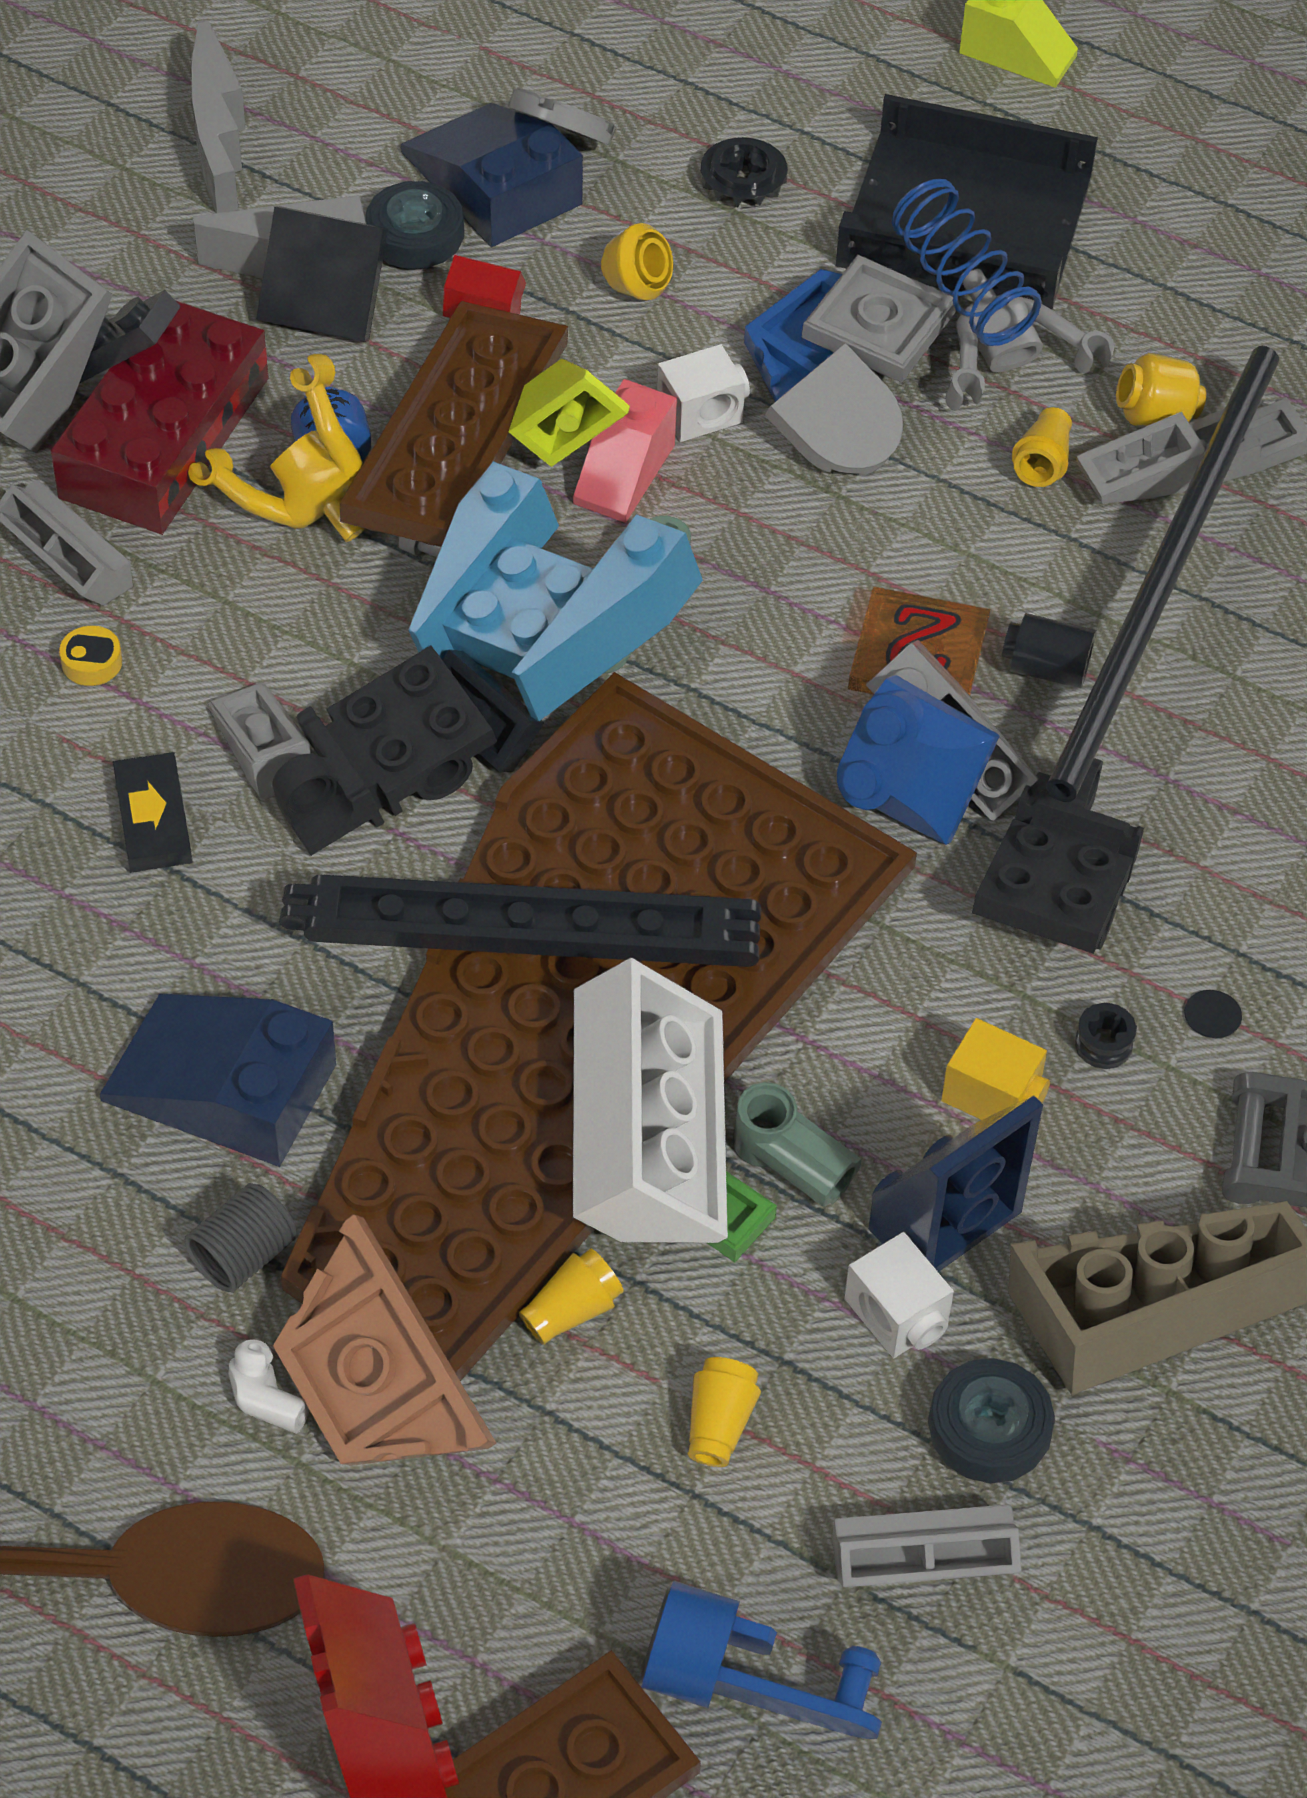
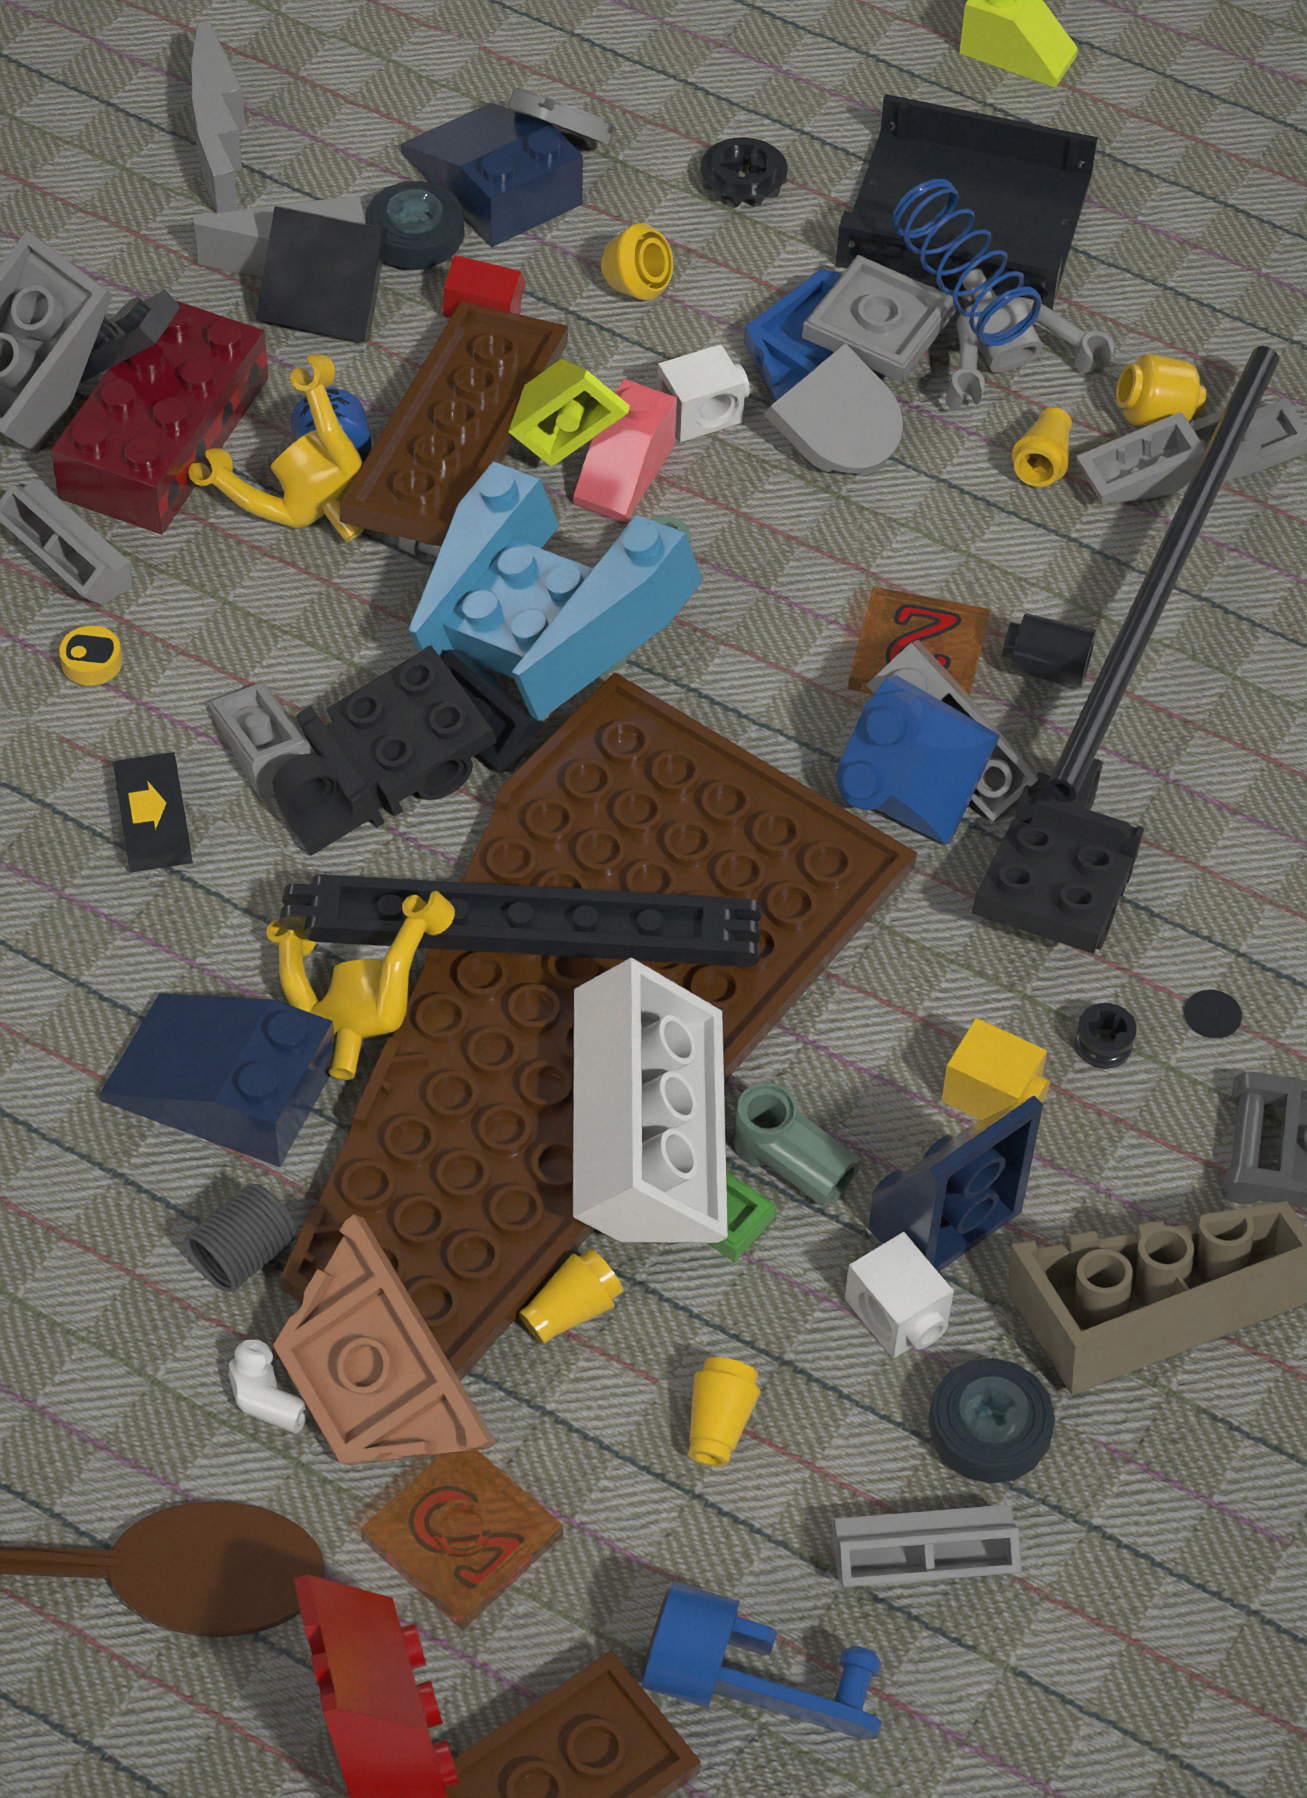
(364, 994): none -> yellow piece
(462, 1534): none -> clear orange tile

